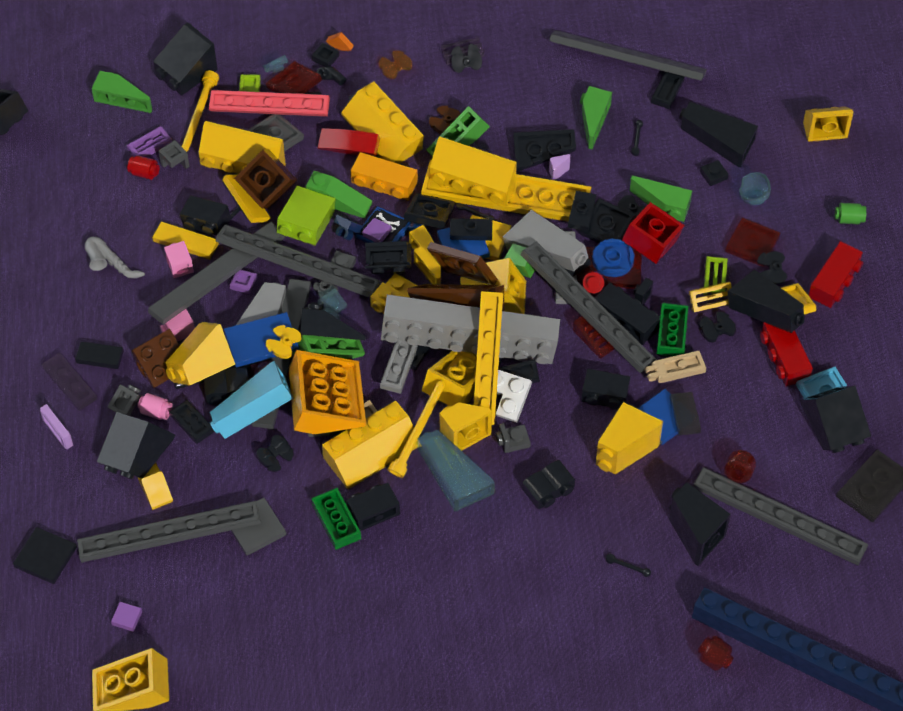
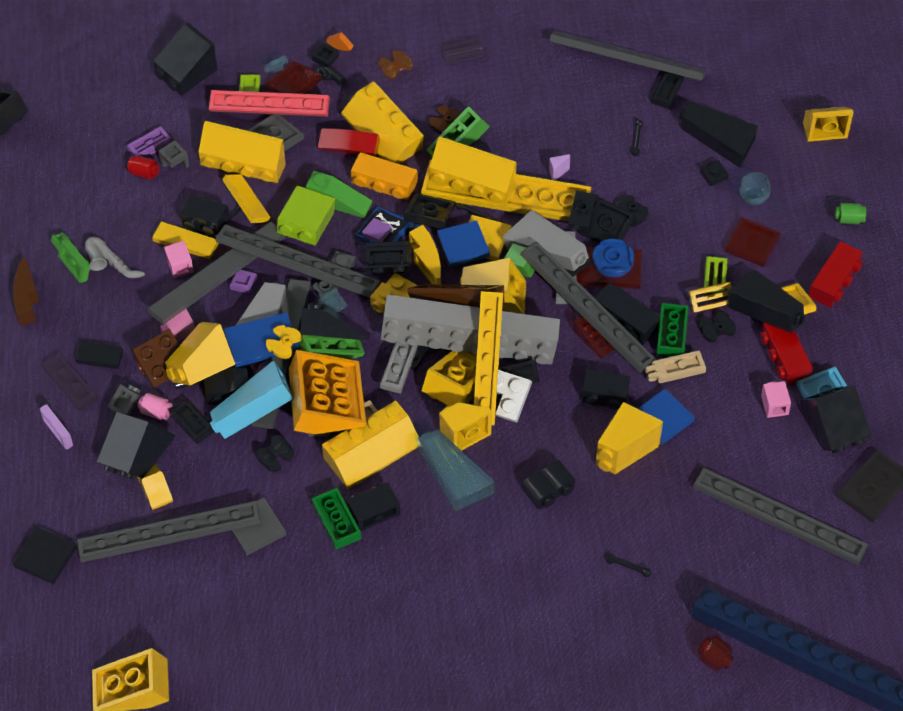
(24, 294): none -> reddish brown slope
(71, 257): none -> bright green hinge
(117, 91): bright green slope -> none
(126, 616): medium lavender tile -> none
(209, 81): yellow piece -> none
(265, 179): reddish brown brick -> none
(347, 226): dark blue tile -> none
(399, 466): yellow piece -> none
(459, 61): black piece -> none
(462, 263): reddish brown tile -> none
(471, 229): black plate -> none
(513, 438): dark grey bracket -> none
(540, 146): black wing -> none
(593, 282): red brick -> none
(595, 108): bright green slope -> none
(643, 291): black plate -> none
(653, 232): red brick -> none
(669, 198): bright green slope -> none
(685, 413): clear smoke tile -> none
(697, 521): black slope -> none
(740, 466): clear red head -> none
(774, 261): black piece -> none
(776, 399): none -> bright pink brick

